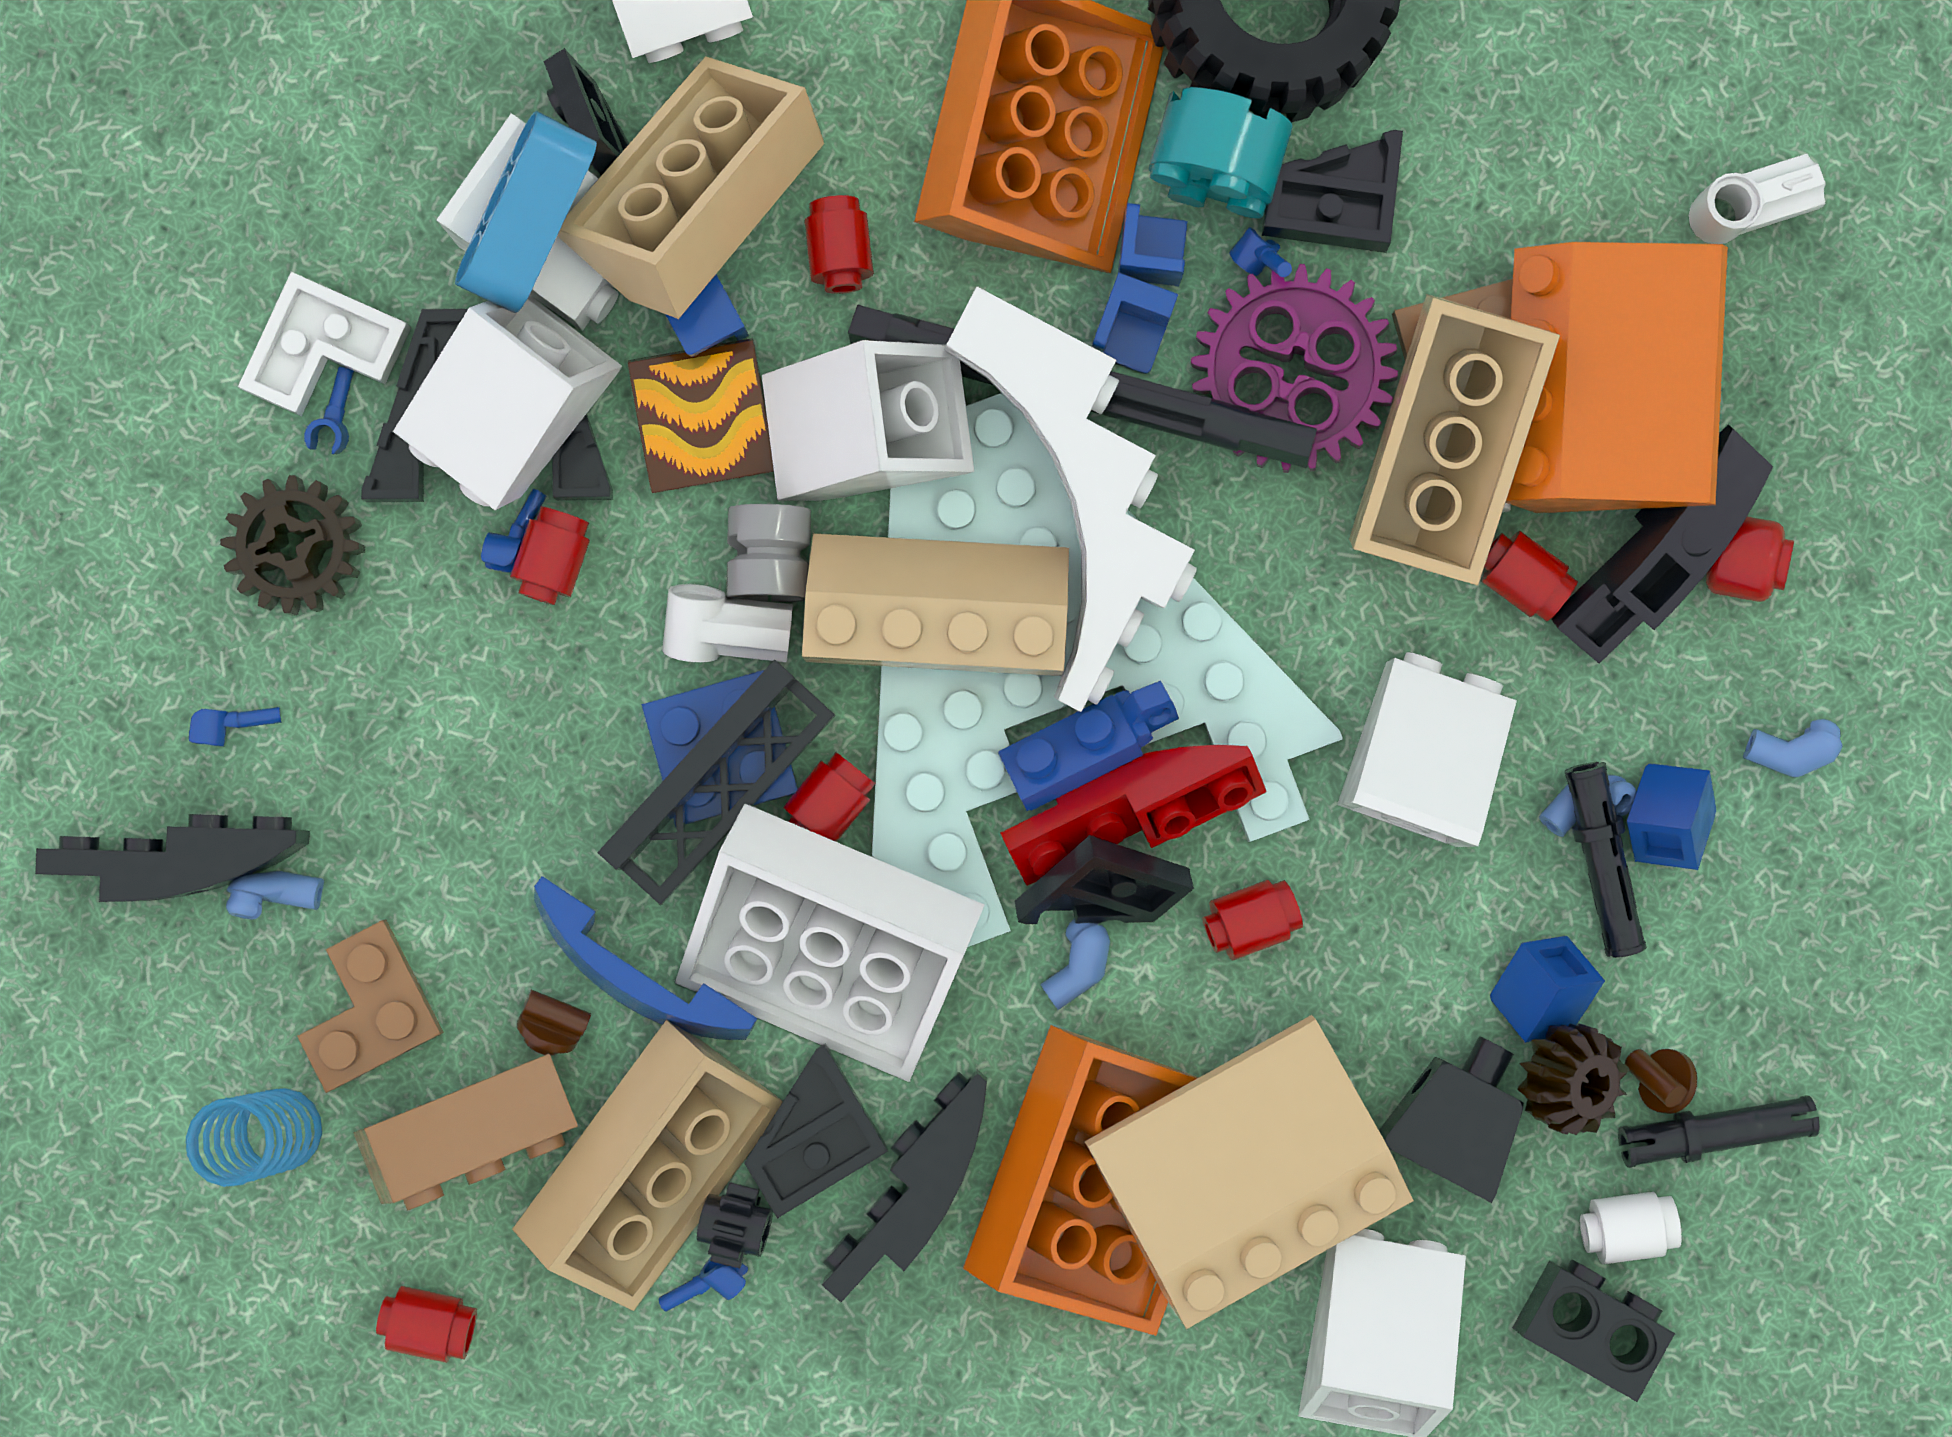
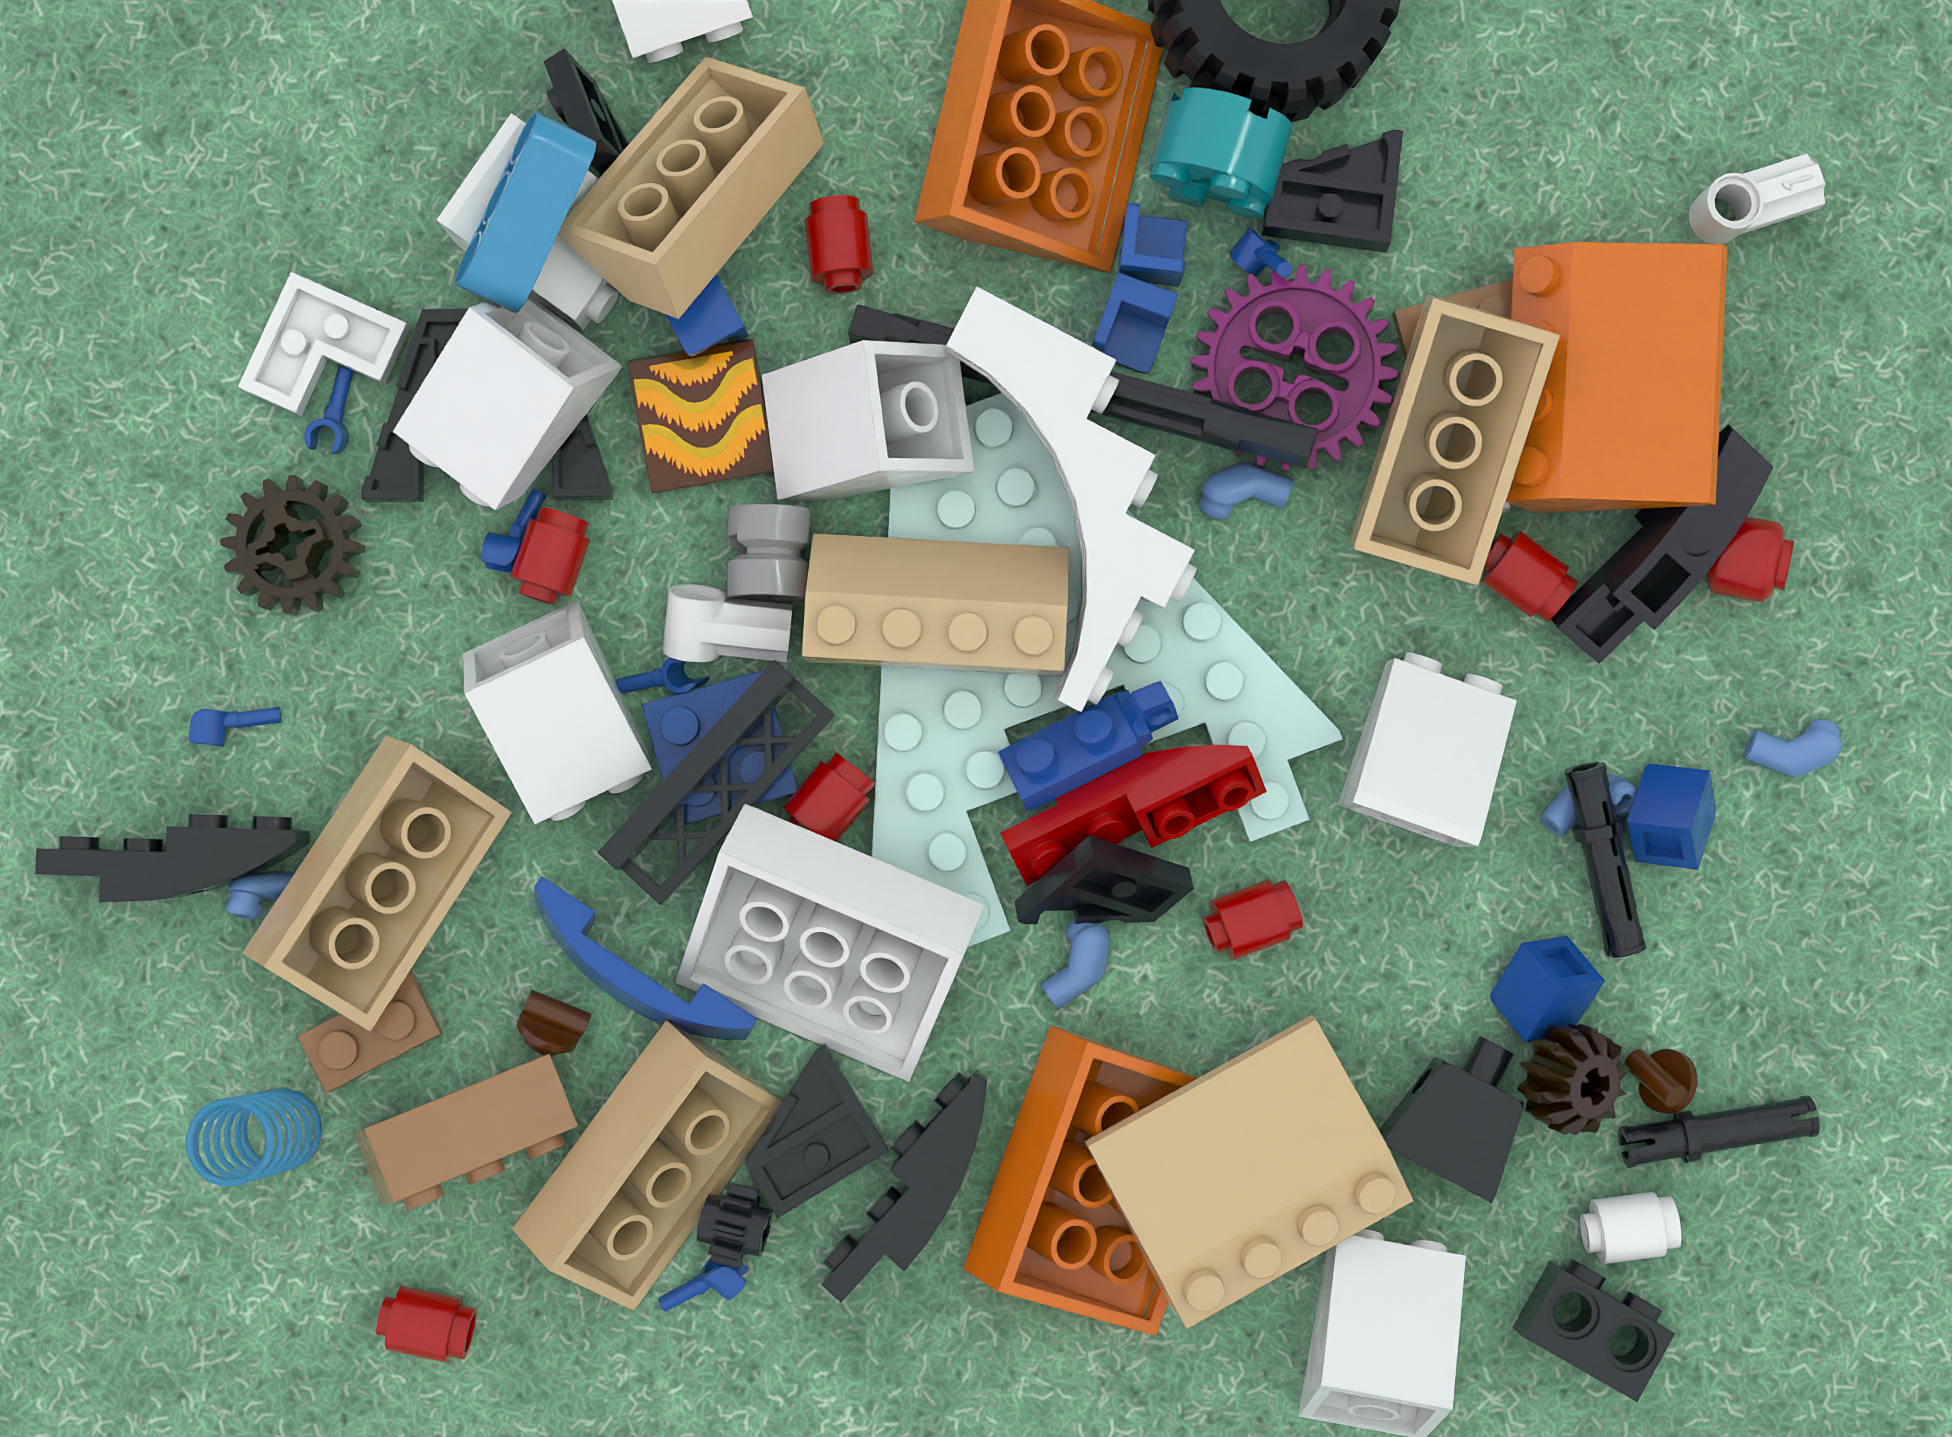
(377, 882): none -> tan slope
(555, 714): none -> white slope
(669, 675): none -> blue hand
(1238, 484): none -> medium blue arm

